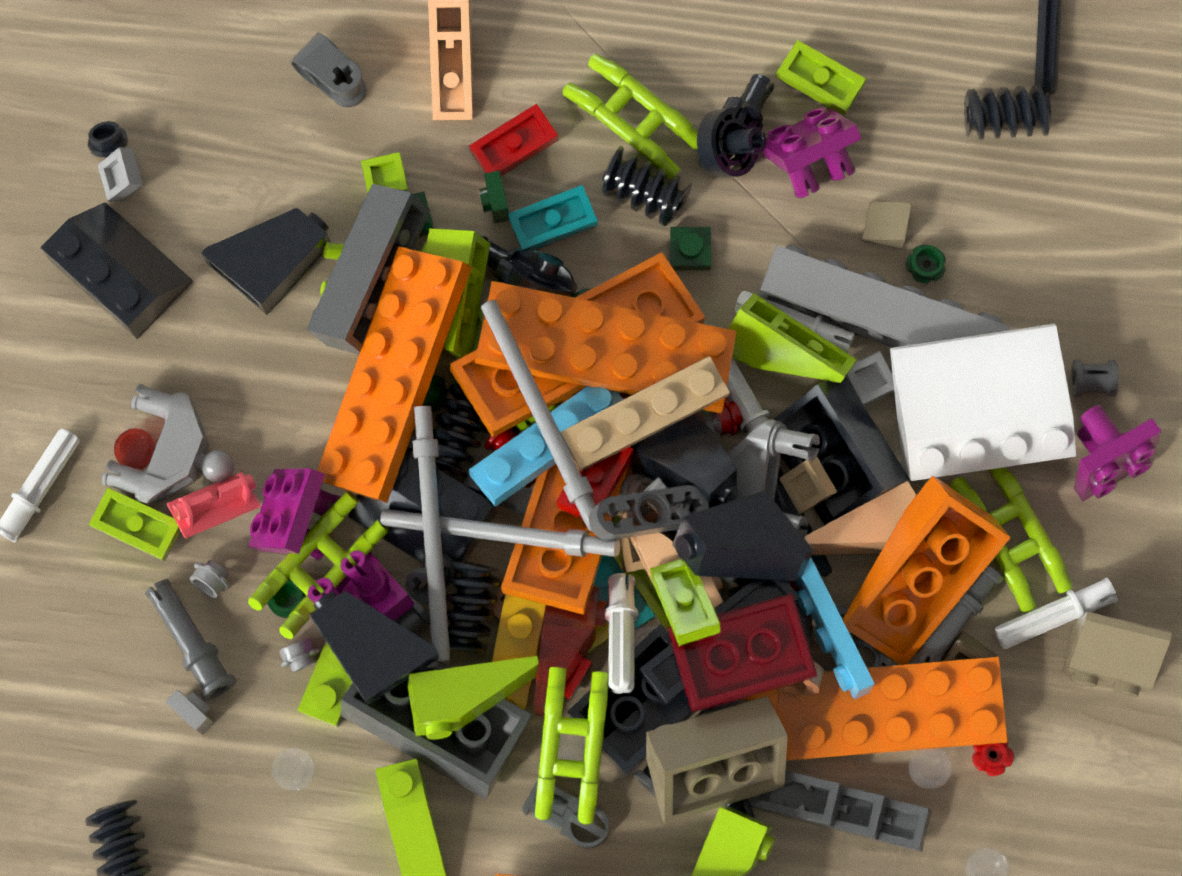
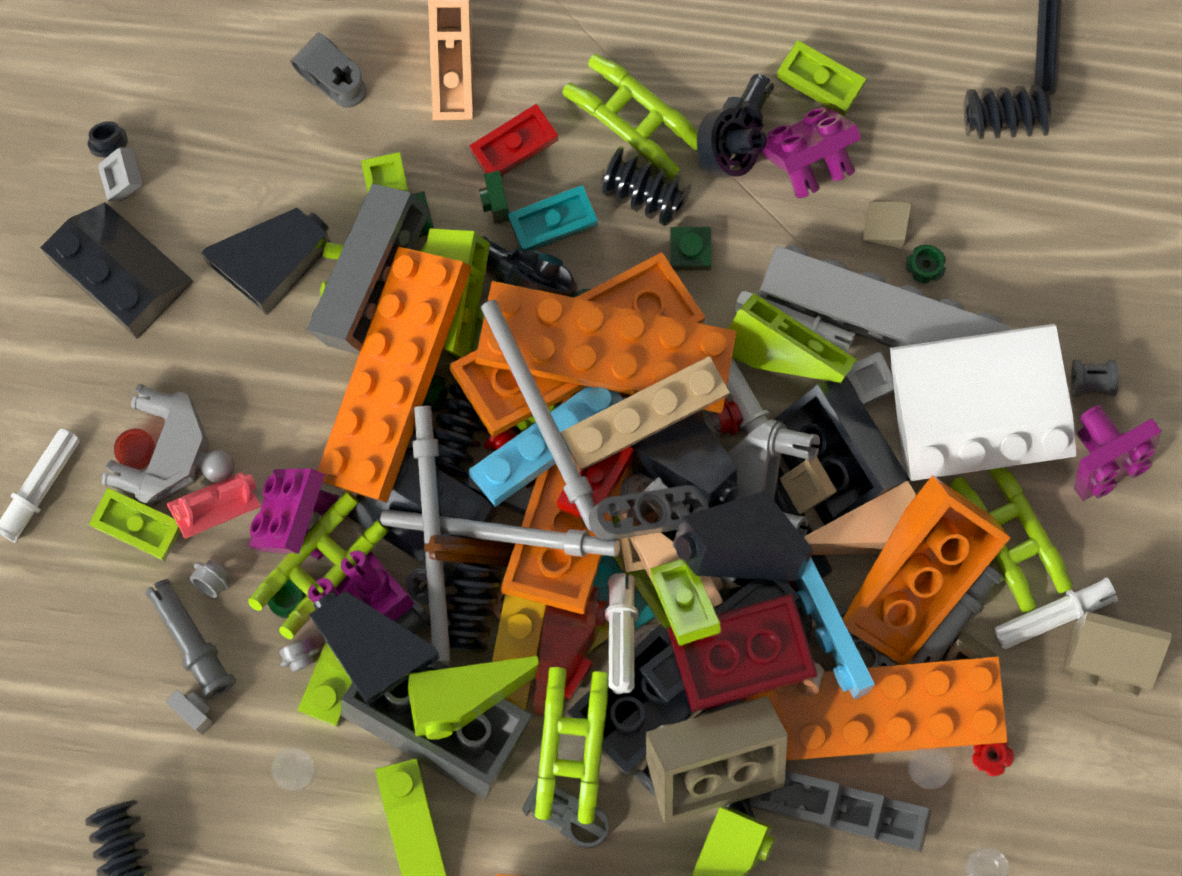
(469, 550): none -> reddish brown axle

